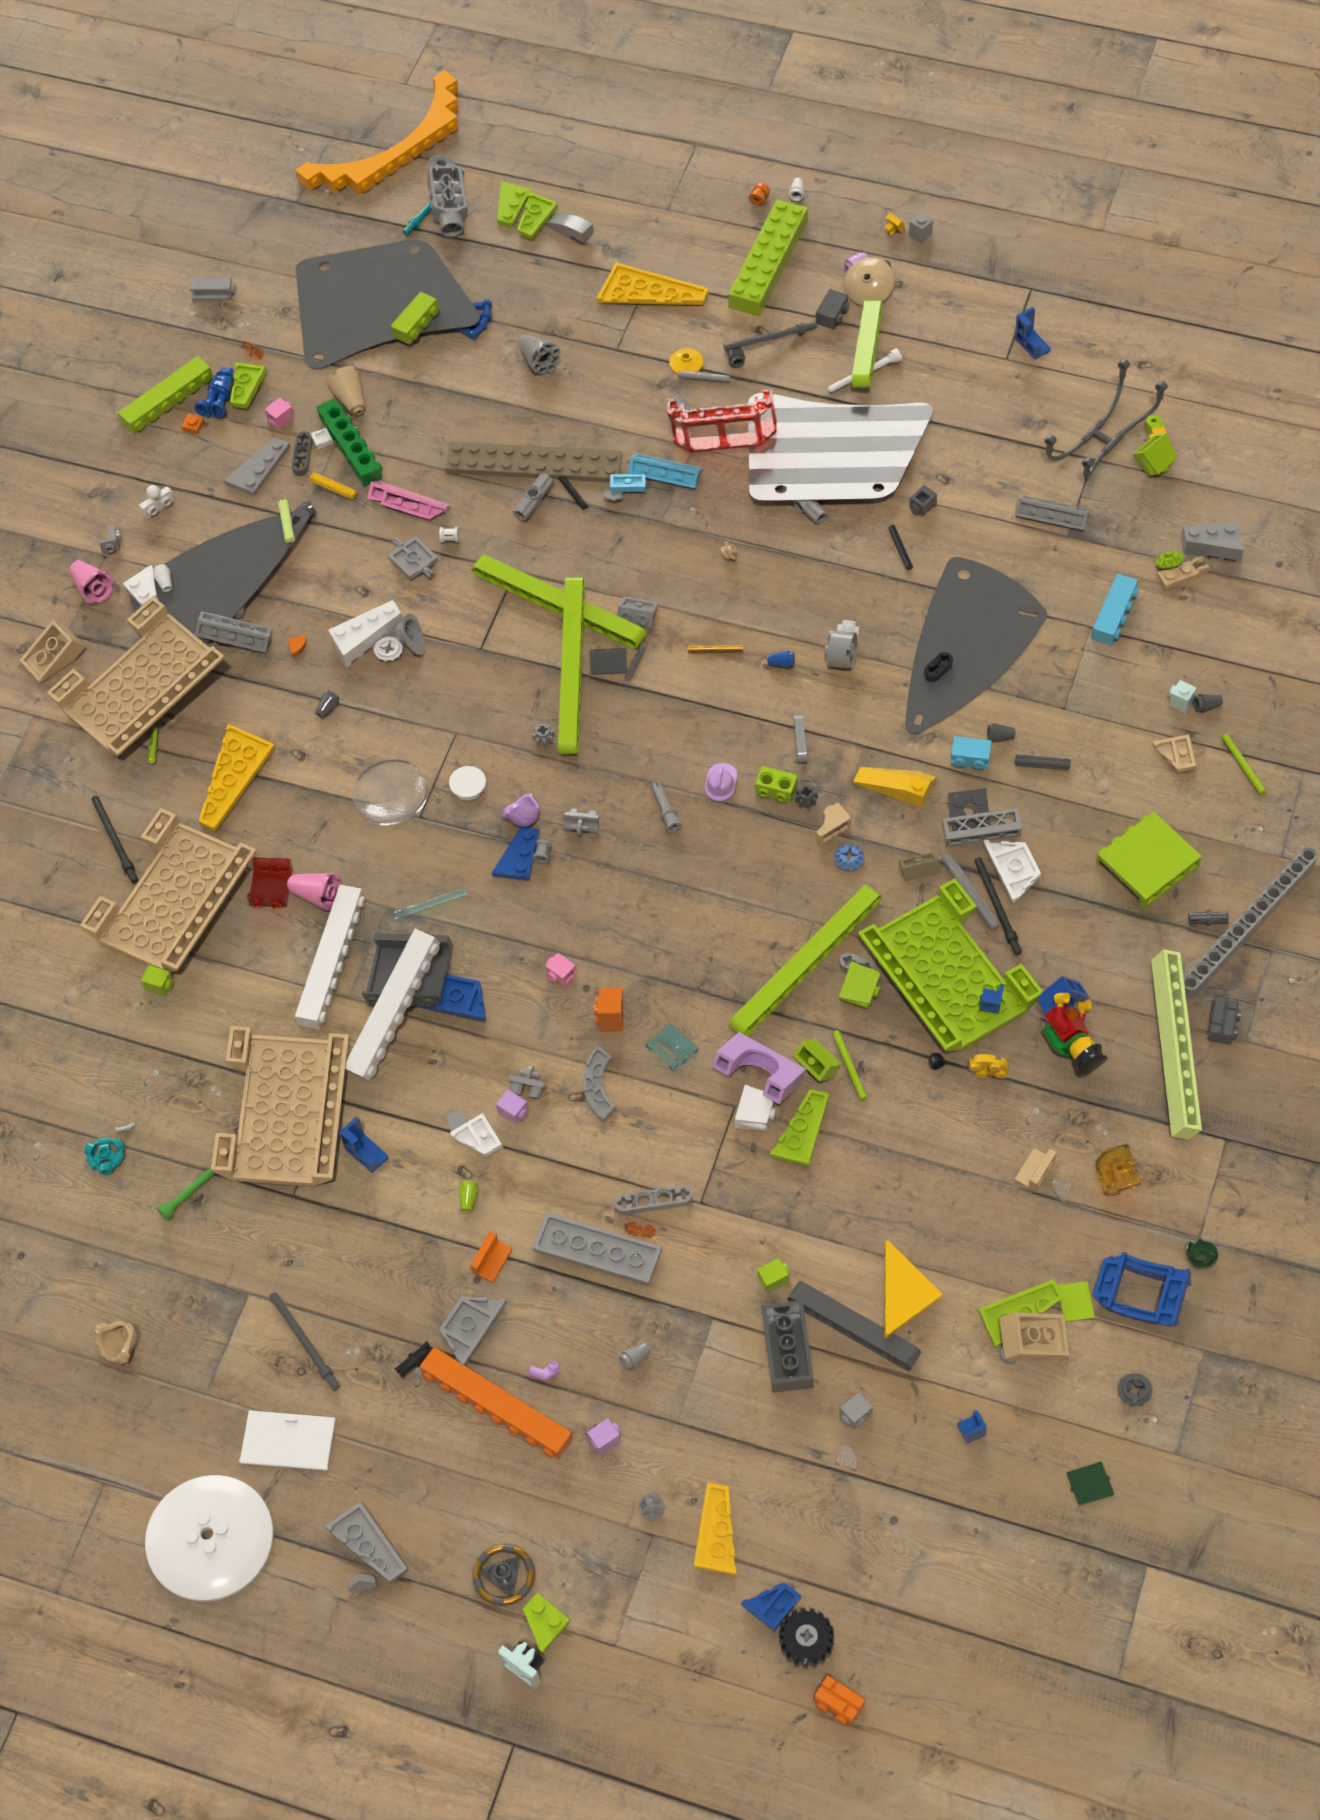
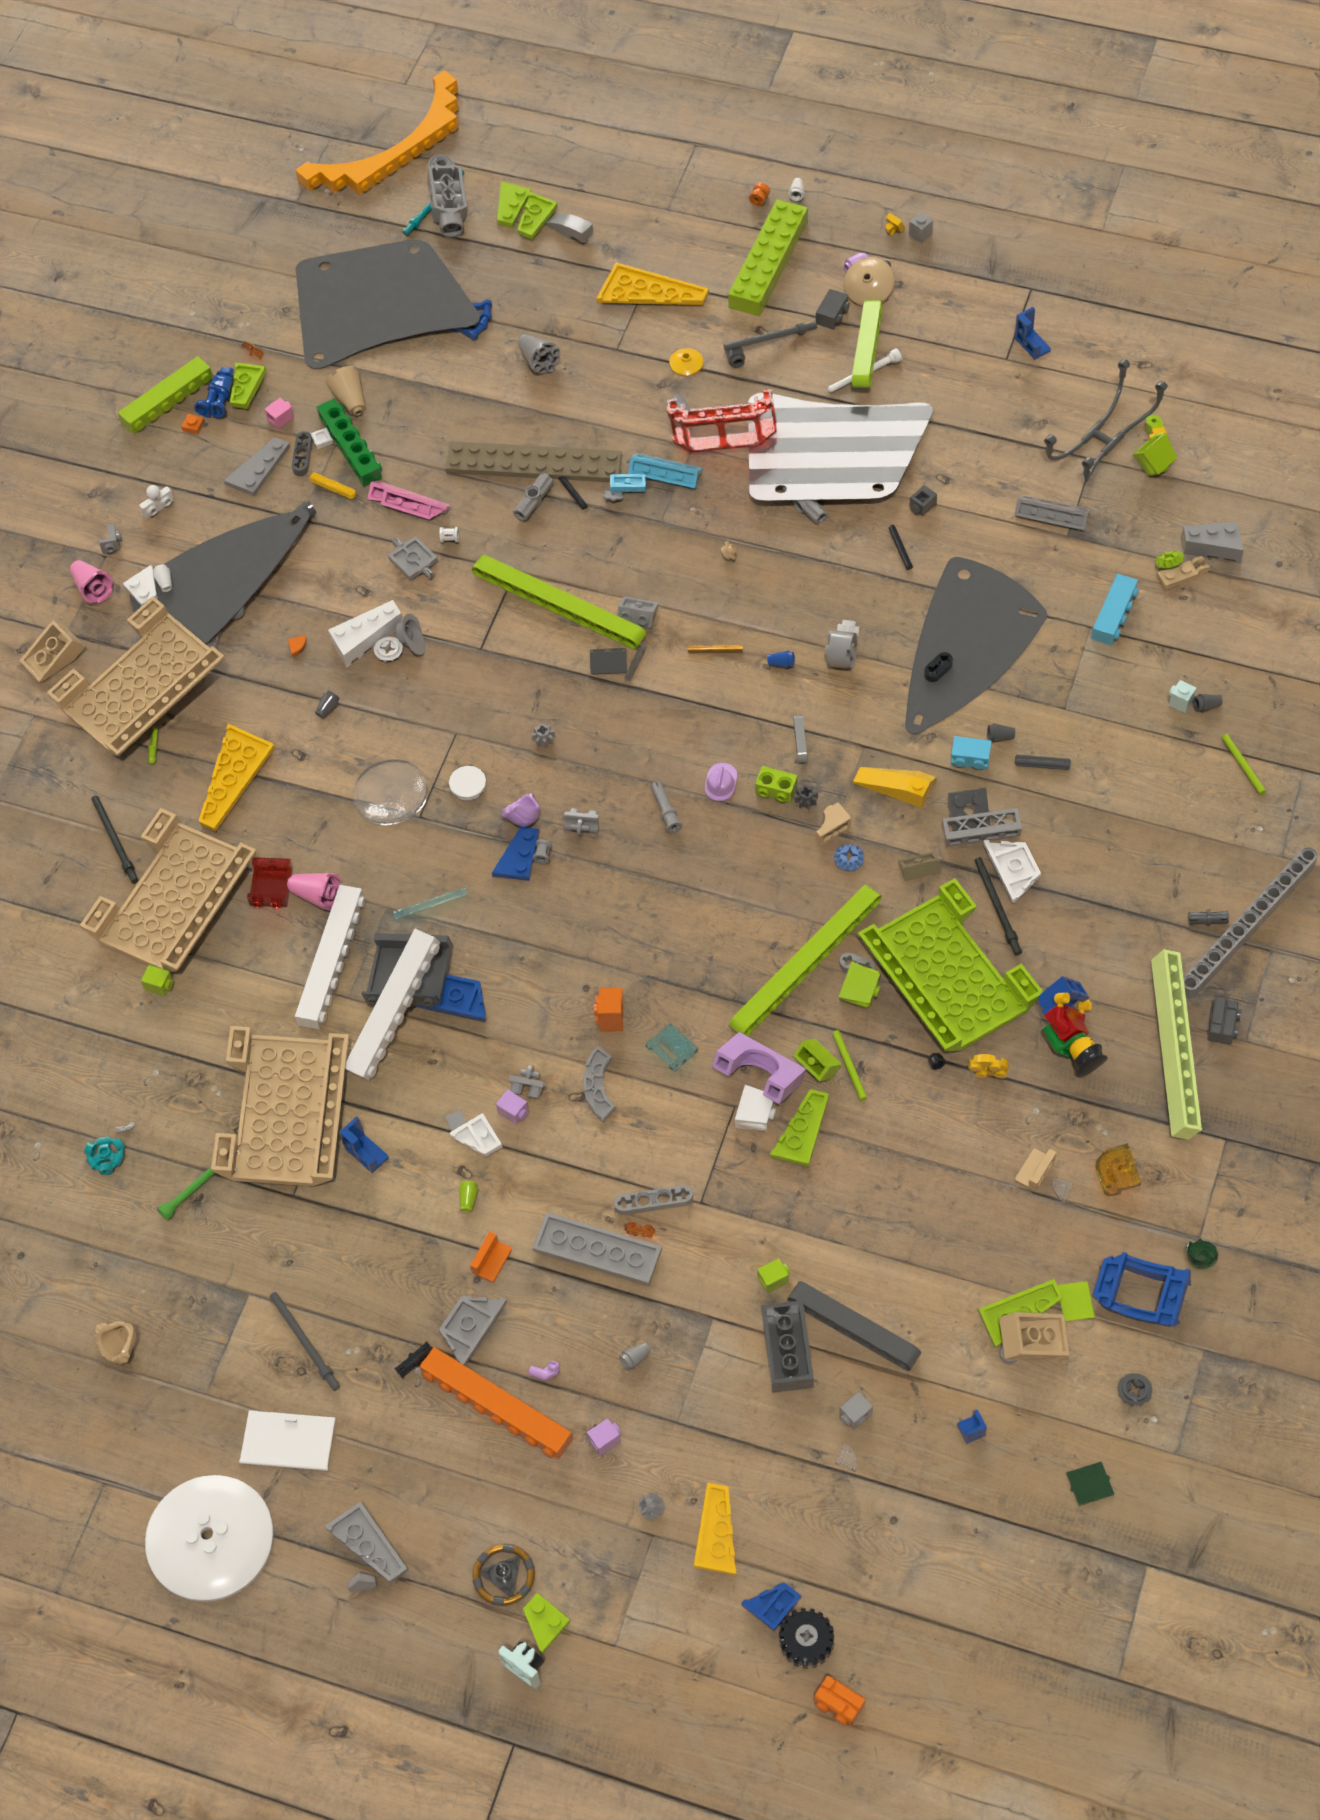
(212, 288): light grey window -> none
(233, 631): light grey fence -> none
(286, 521): yellowish green axle -> none
(415, 318): lime brick -> none
(560, 970): bright pink brick -> none
(571, 666): lime beam -> none
(704, 376): light grey bar -> none
(905, 1290): yellow tile -> none
(963, 880): light grey axle -> none
(991, 1000): blue panel -> none
(1150, 858): lime panel -> none
(1177, 752): tan wing -> none

